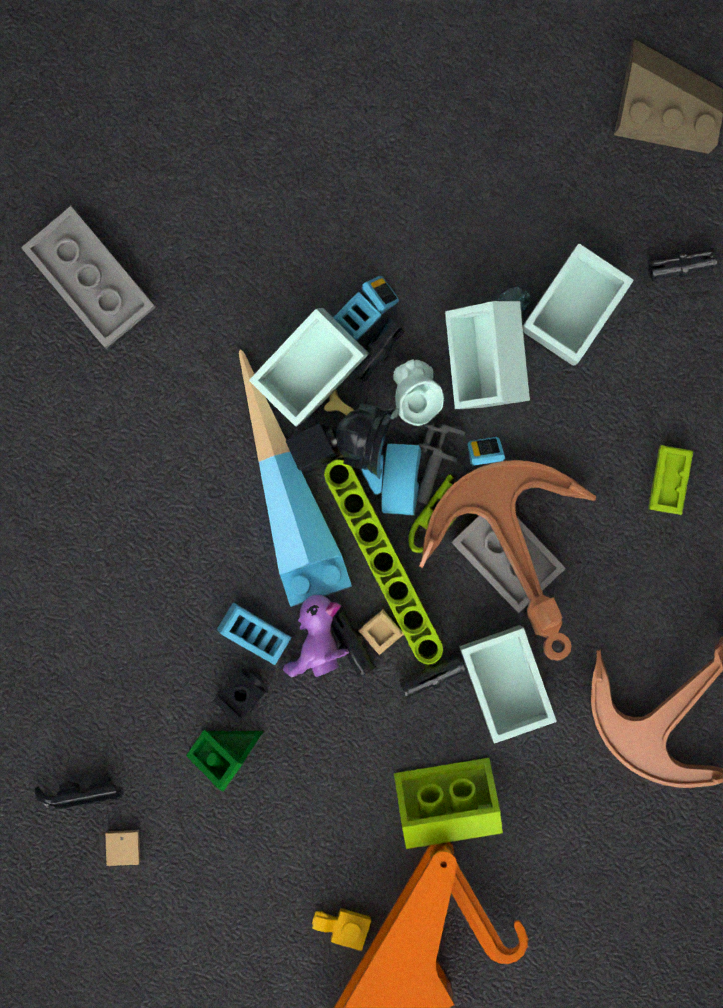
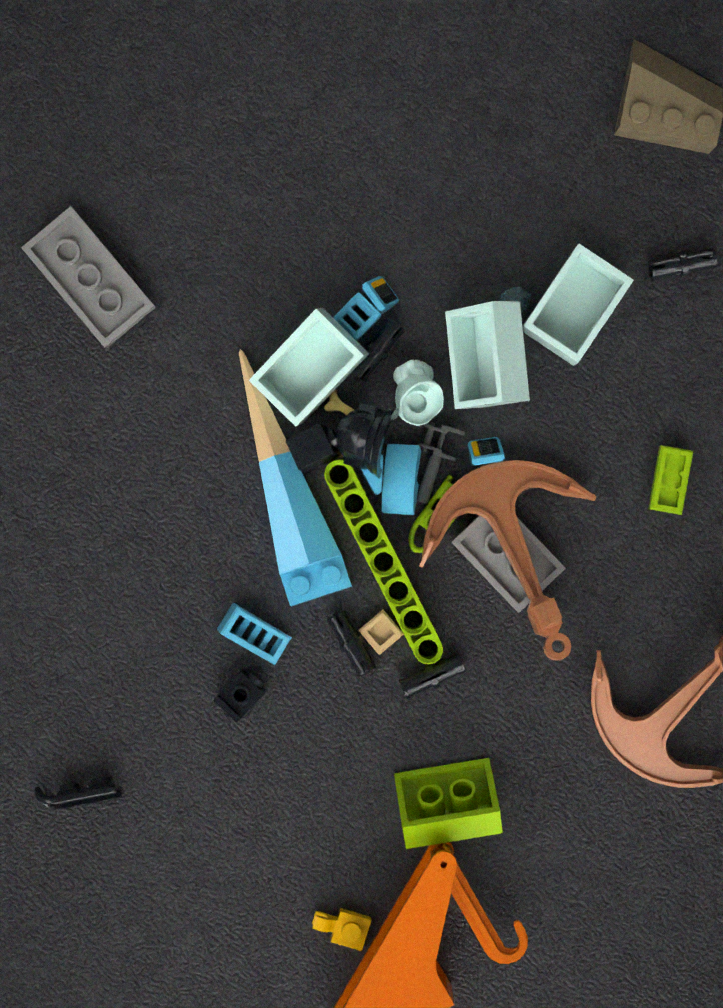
(123, 847): tan tile -> none
(222, 754): green slope -> none
(319, 647): medium lavender animal -> none
(507, 684): light aqua piece -> none

